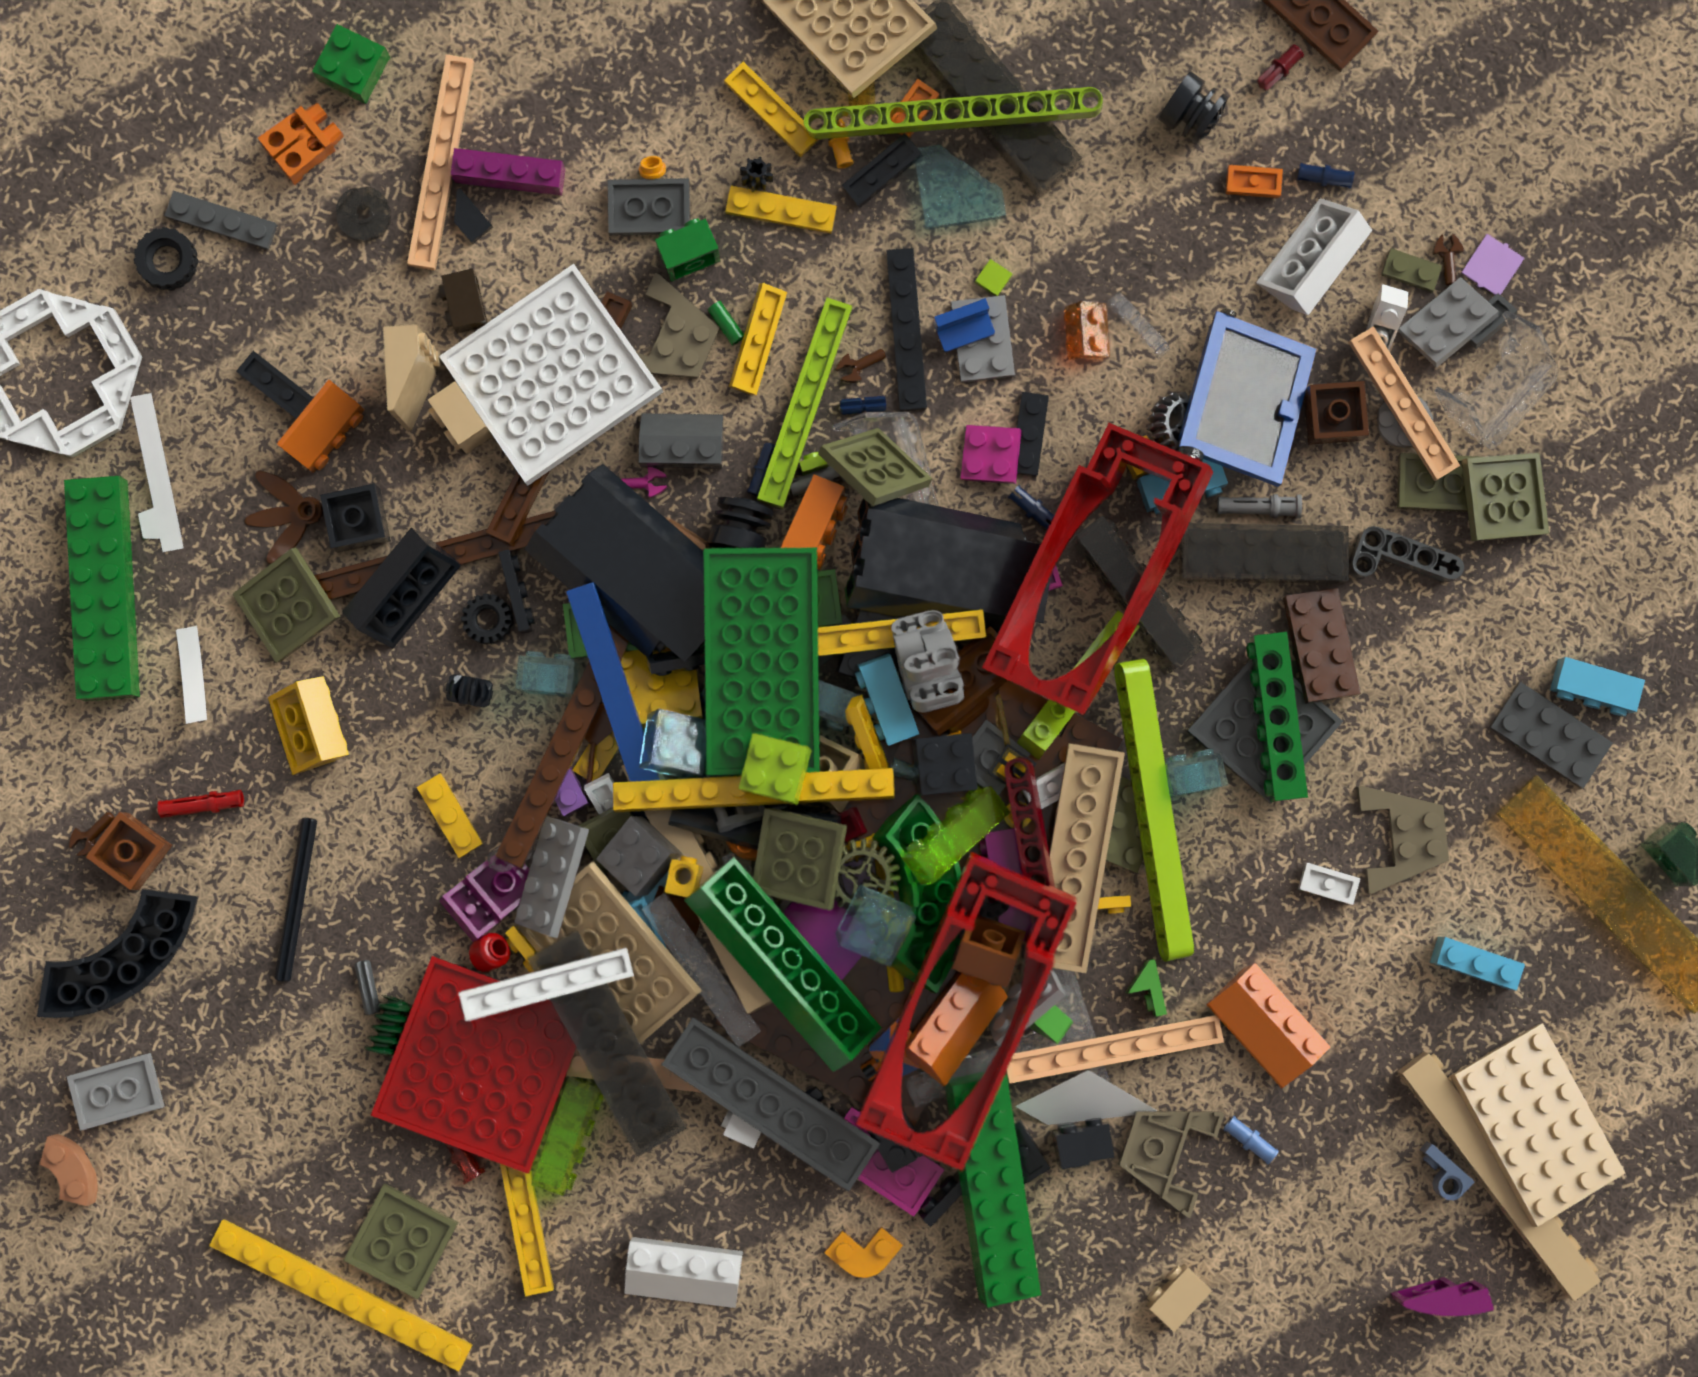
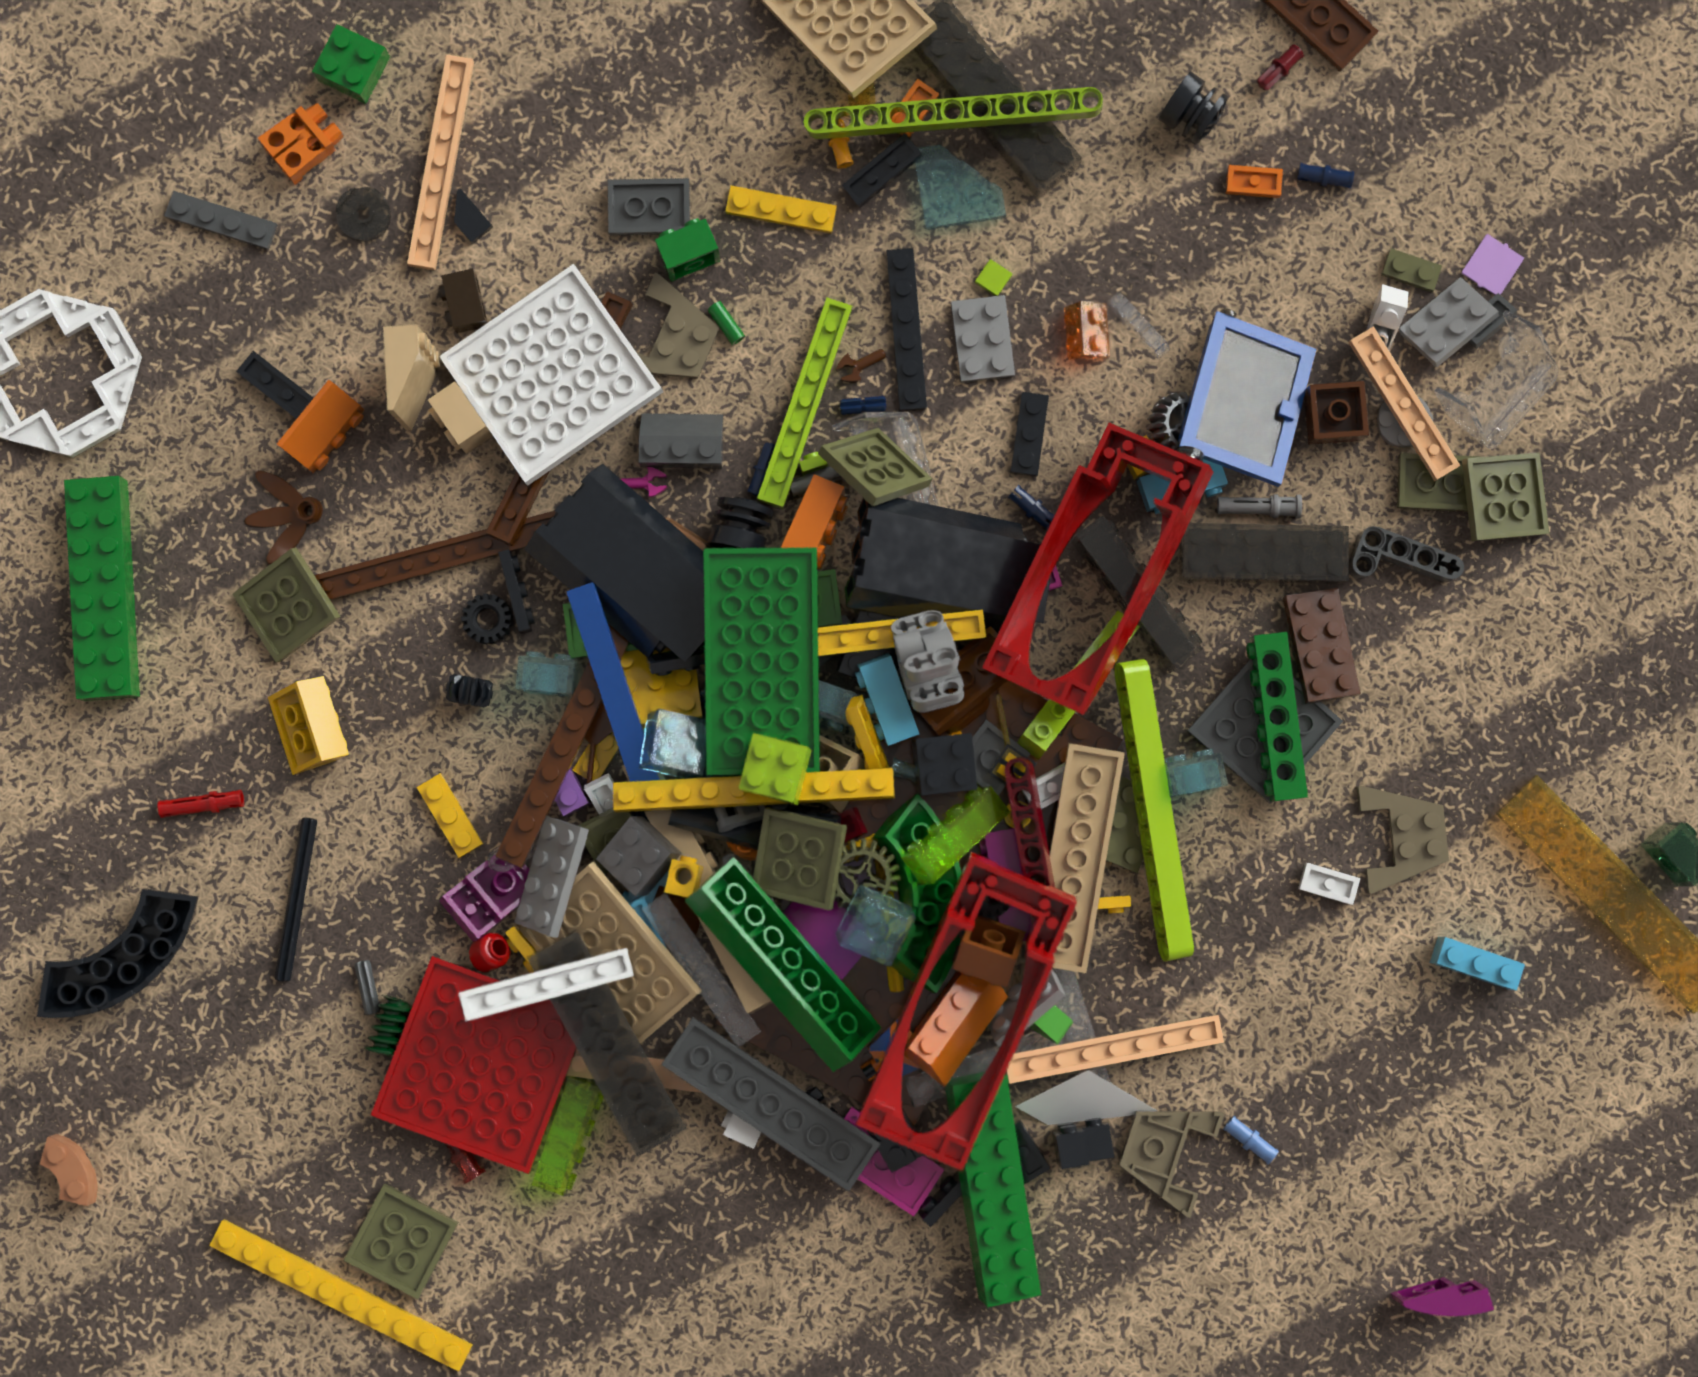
(91, 834): reddish brown bar -> none
(115, 1091): light grey plate -> none
(129, 851): dark orange brick -> none
(160, 238): black tyre -> none
(163, 524): white sticker -> none
(355, 518): black brick -> none
(401, 588): black slope -> none
(508, 171): magenta brick -> none
(527, 1231): yellow plate -> none
(652, 167): light orange plate -> none
(683, 1272): white slope -> none
(756, 174): black gear -> none
(757, 339): yellow plate -> none
(770, 108): yellow plate -> none
(864, 1261): light orange plate -> none
(964, 325): blue panel -> none
(991, 454): dark pink plate -> none
(1148, 979): bright green slope -> none
(1178, 1296): tan brick -> none
(1268, 1025): orange slope -> none
(1315, 255): white slope -> none
(1448, 257): reddish brown bar -> none
(1448, 1110): tan brick -> none
(1448, 1169): sand blue plate -> none
(1537, 1125): tan plate -> none
(1550, 735): dark grey plate -> none
(1597, 686): medium azure brick -> none

